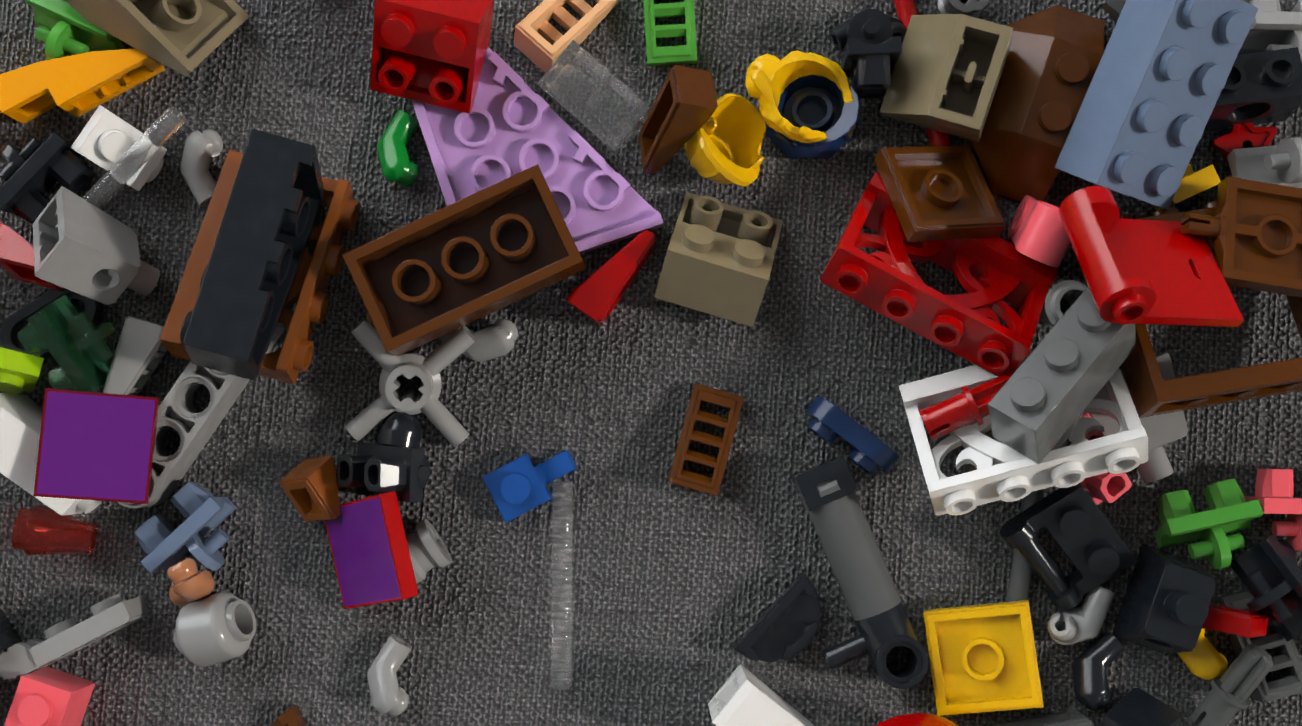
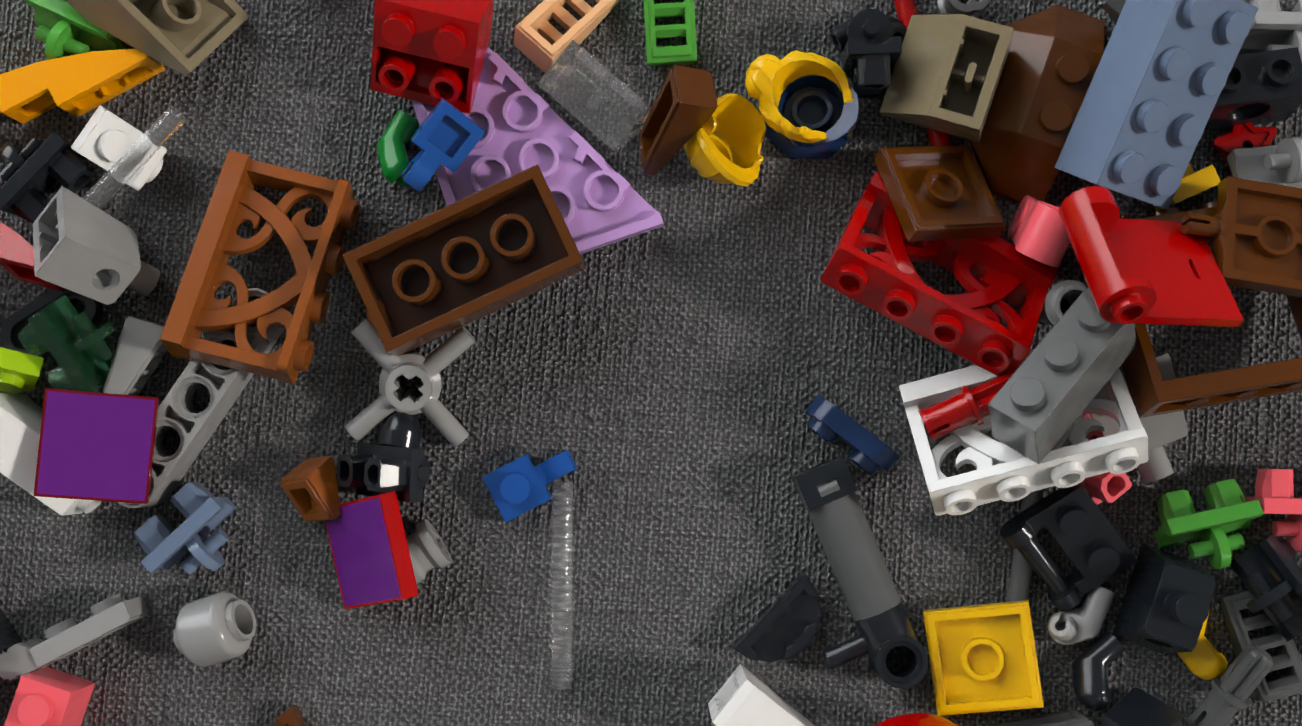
(47, 532): clear red cone -> none
(188, 582): nougat arm -> none
(195, 163): light grey arm -> none
(255, 255): black wedge -> none
(382, 677): light grey arm -> none
(444, 139): none -> blue plate
(490, 341): light grey arm -> none
(605, 287): red slope -> none
(693, 480): reddish brown slope -> none
(719, 259): dark tan slope -> none
(1236, 621): red tile -> none

